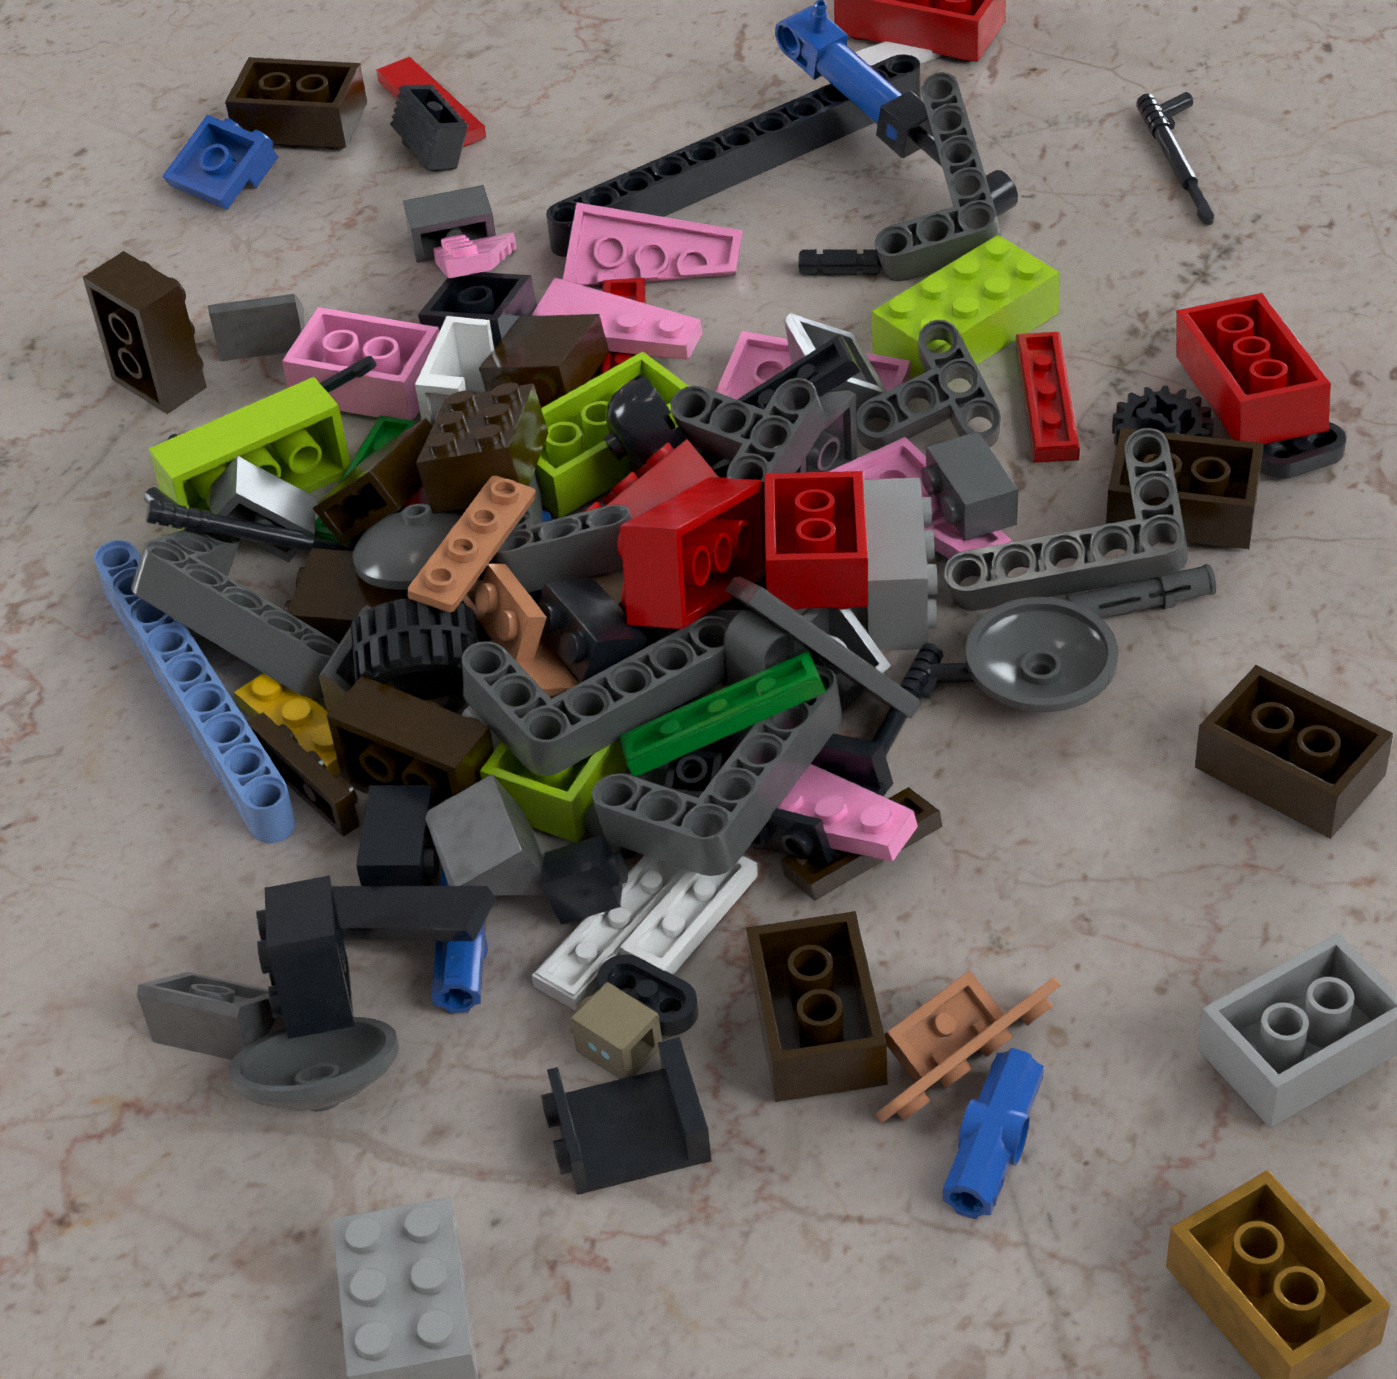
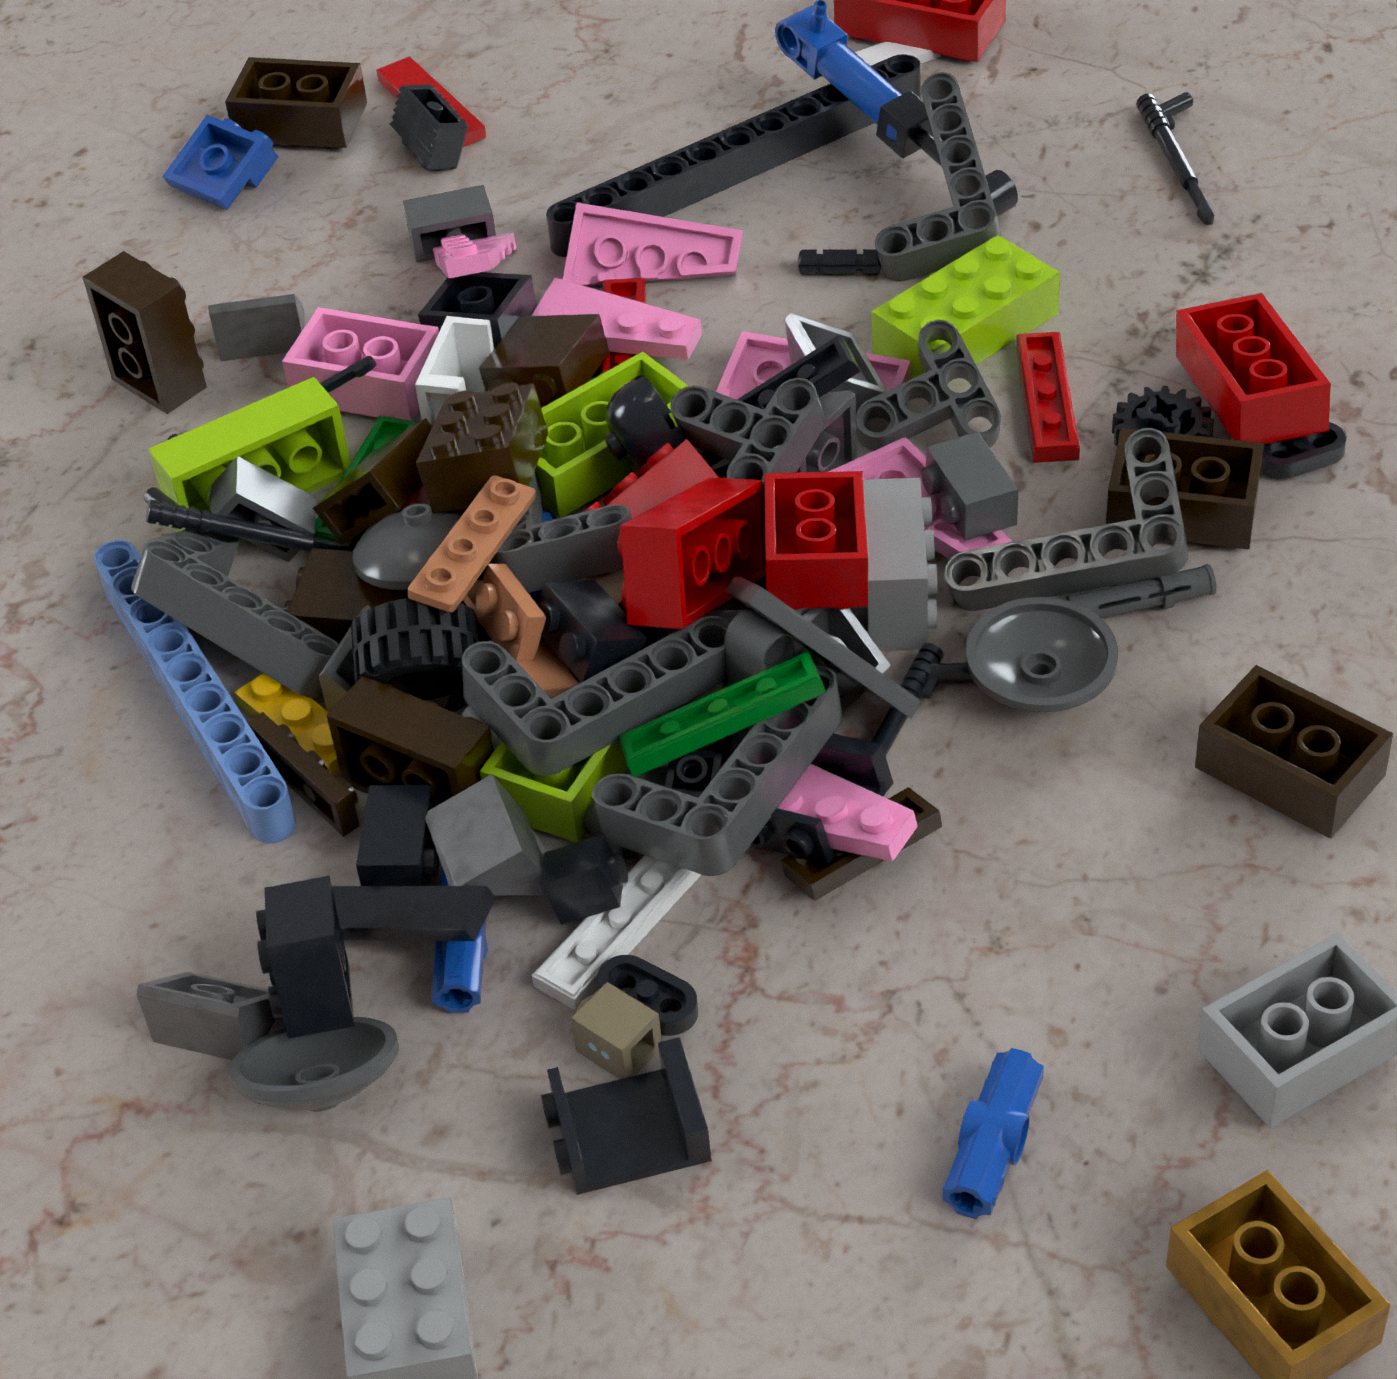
(688, 915): white plate -> none
(816, 1006): dark brown brick -> none
(948, 1030): nougat bracket -> none

